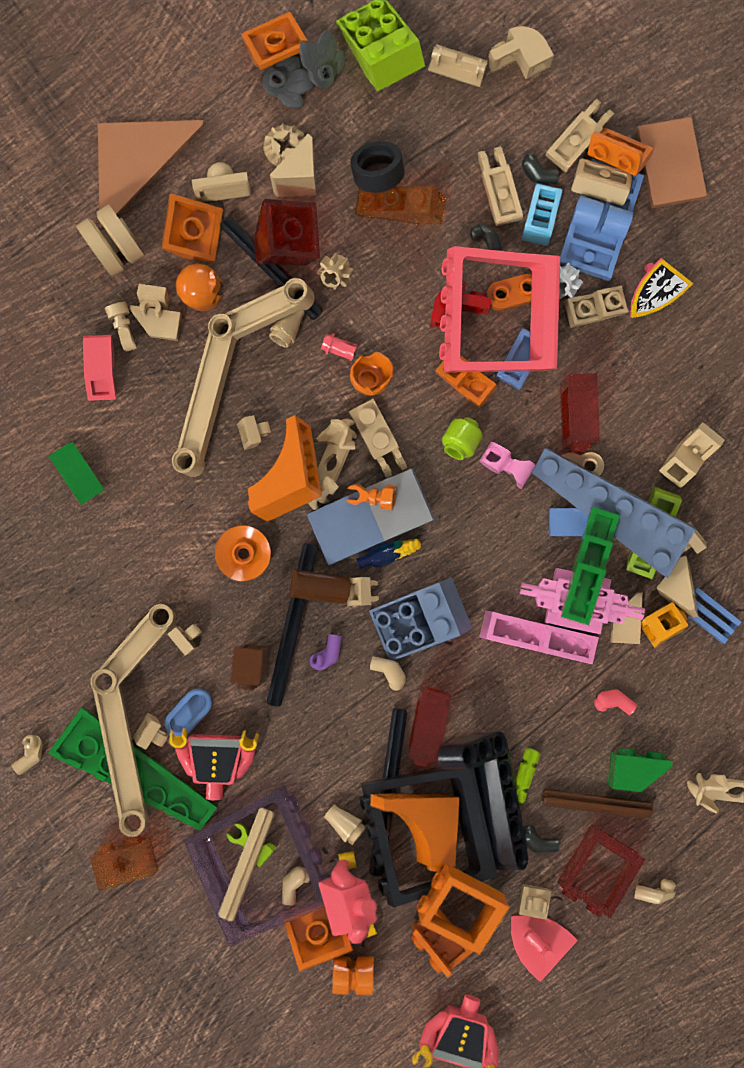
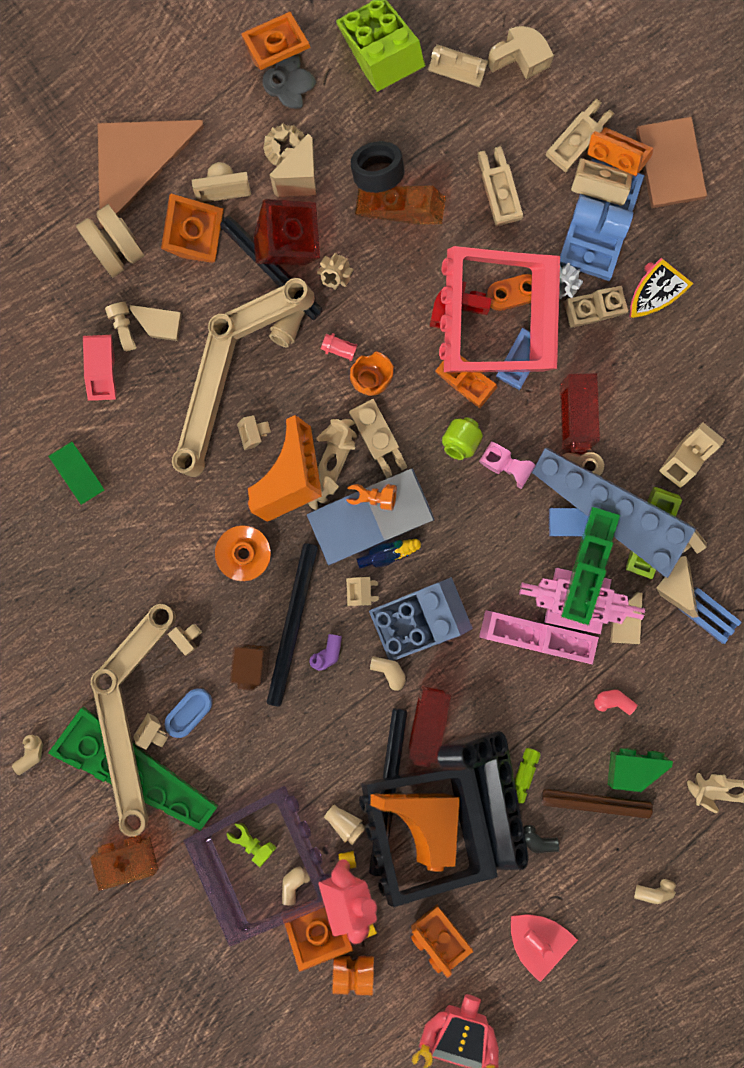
(152, 297): tan tile -> none
(198, 287): orange helmet -> none
(214, 758): torso -> none
(246, 864): tan axle -> none
(319, 586): reddish brown brick -> none
(322, 58): dark grey plate -> none
(486, 921): orange window -> none
(487, 234): pearl dark grey arm -> none
(534, 901): tan tile -> none
(536, 172): pearl dark grey arm -> none
(538, 231): medium azure slope -> none
(592, 837): clear red window -> none
(669, 614): light orange brick -> none

